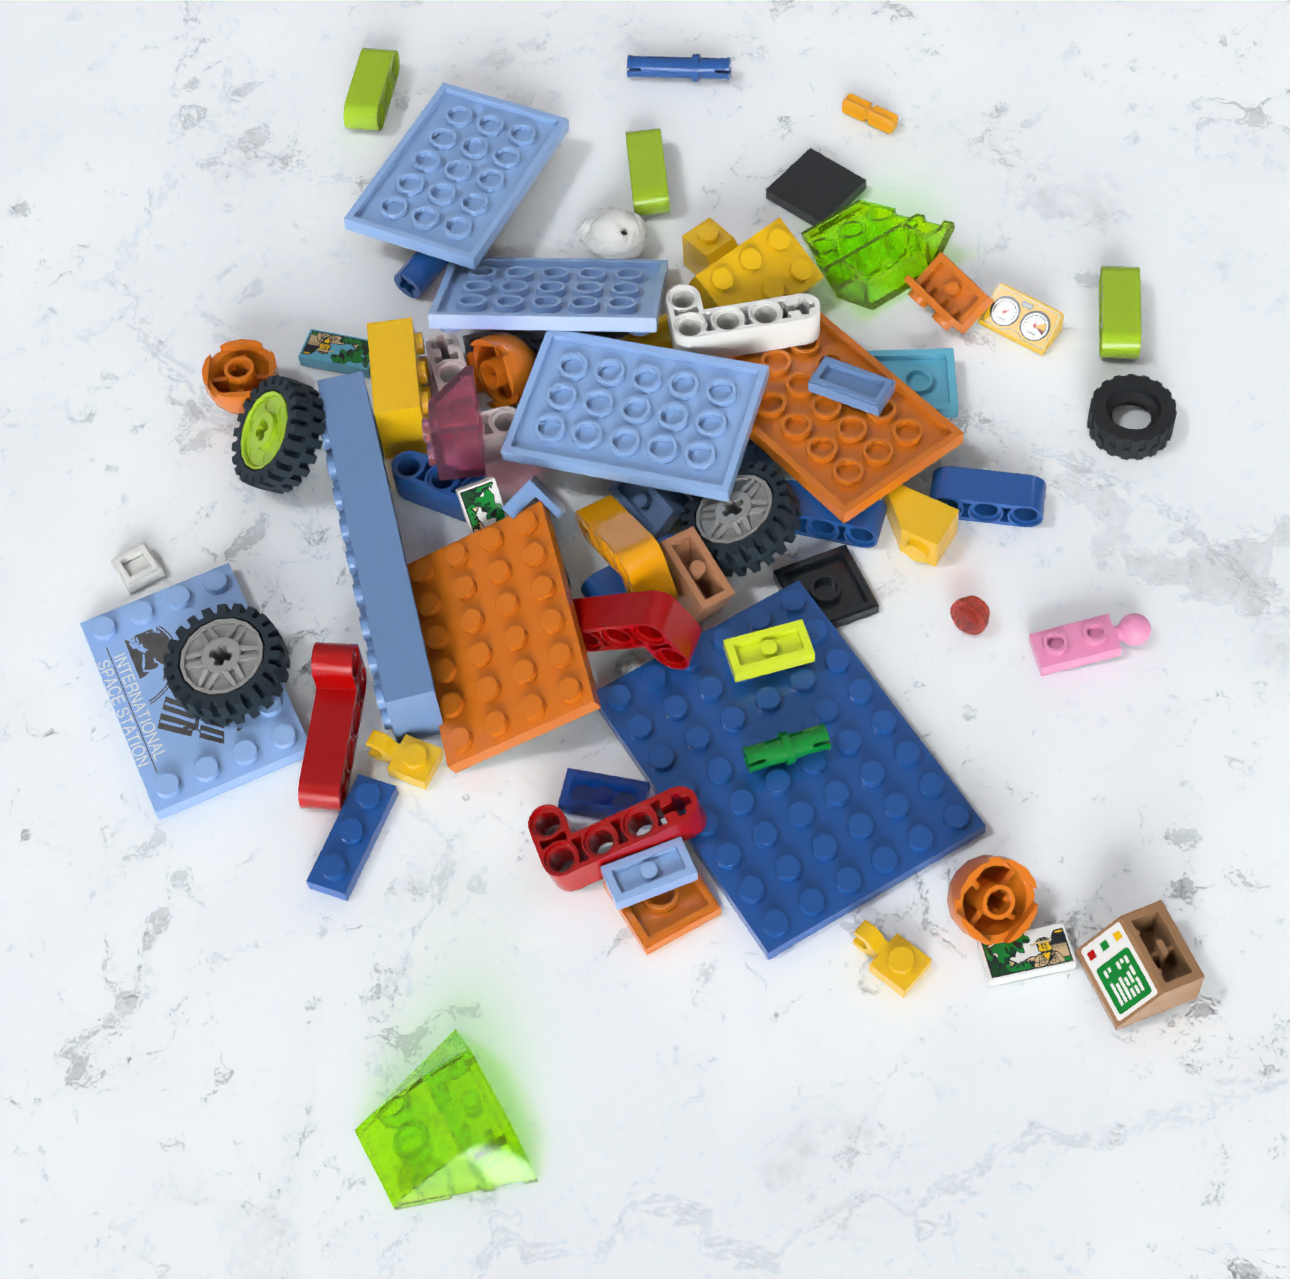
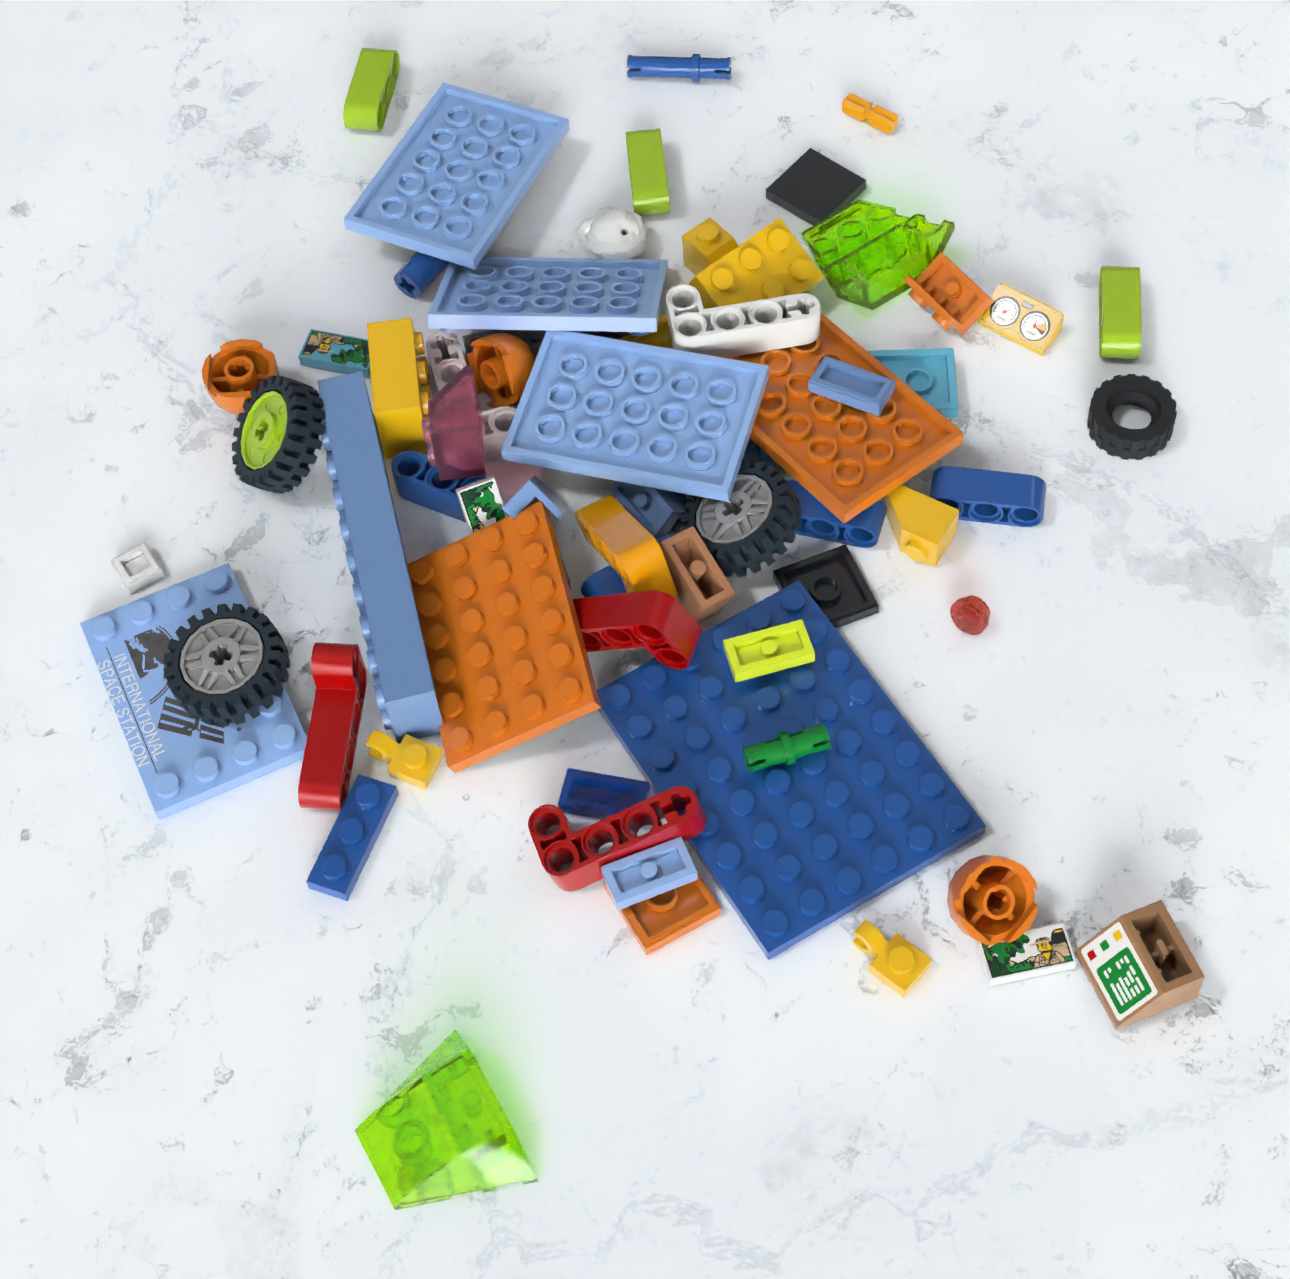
(1086, 641): bright pink plate -> none

